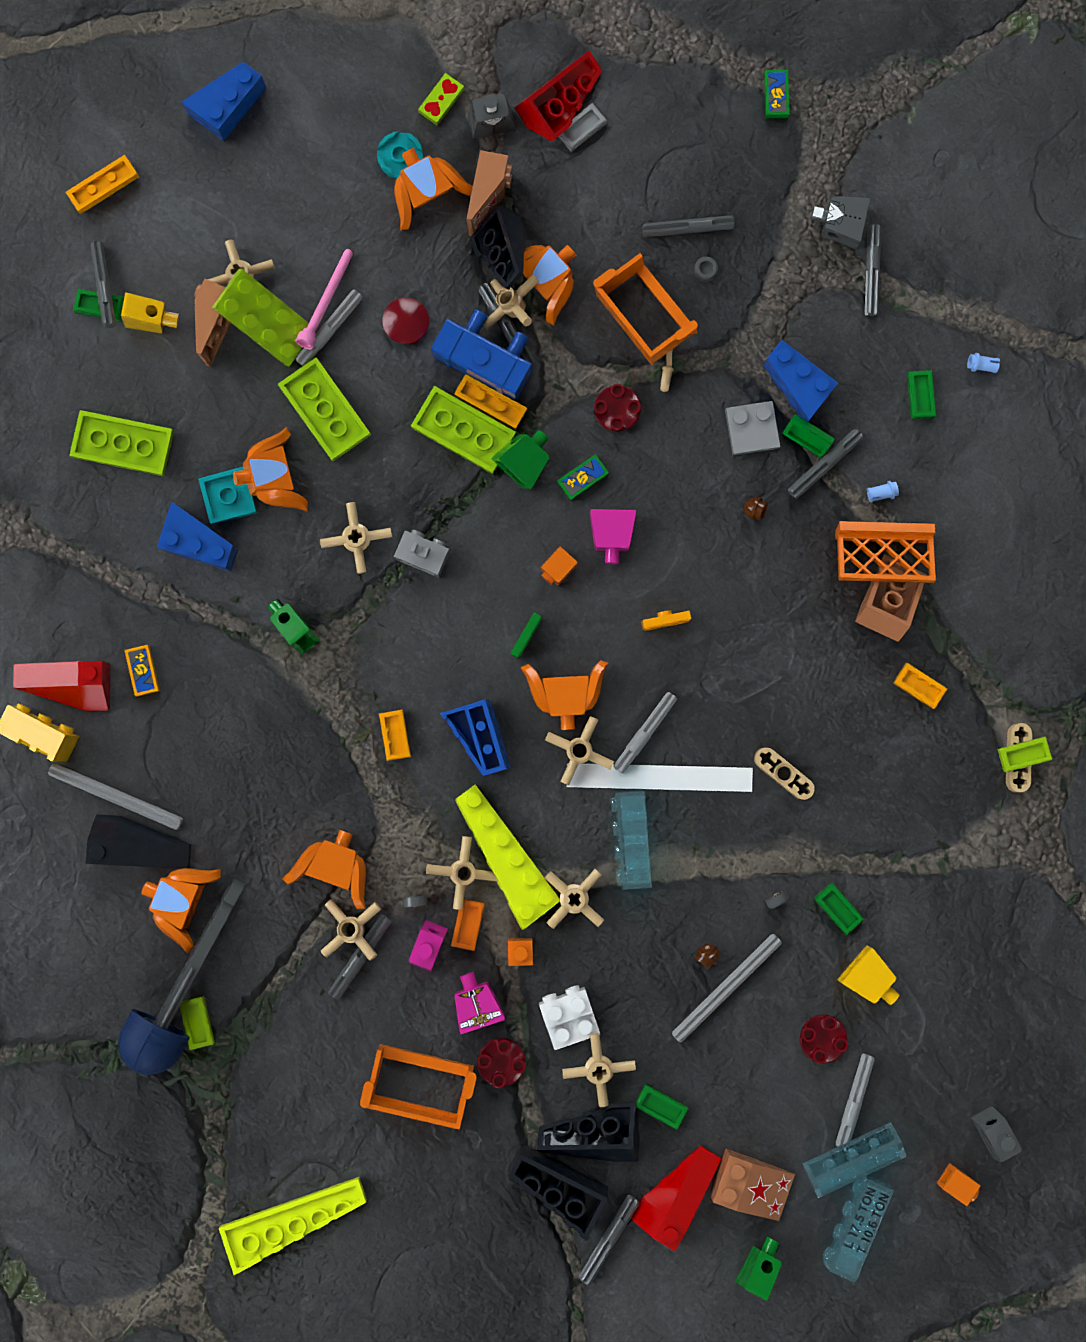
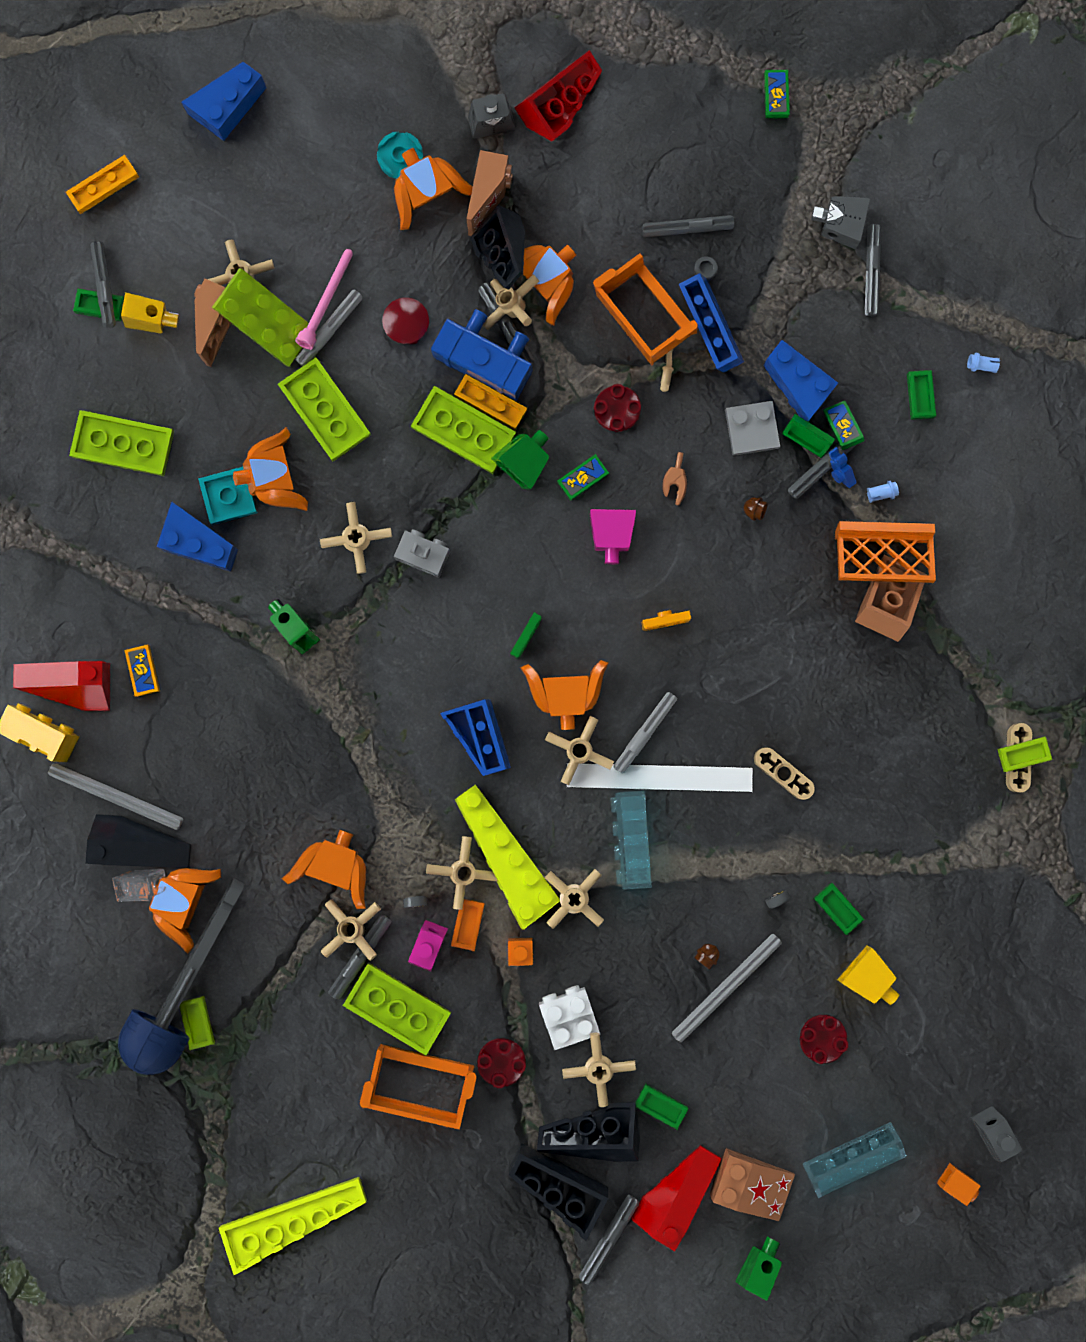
(138, 885): none -> clear hinge
(394, 735): light orange plate -> none
(397, 1008): none -> lime plate
(441, 99): lime tile -> none
(476, 1005): dark pink torso -> none
(558, 566): orange brick -> none
(583, 127): light grey tile -> none
(677, 477): none -> nougat hand
(711, 323): none -> blue brick
(841, 470): none -> blue plate
(843, 425): none -> tile
(855, 1099): light grey axle -> none
(858, 1227): clear light blue brick -> none
(920, 685): light orange plate -> none

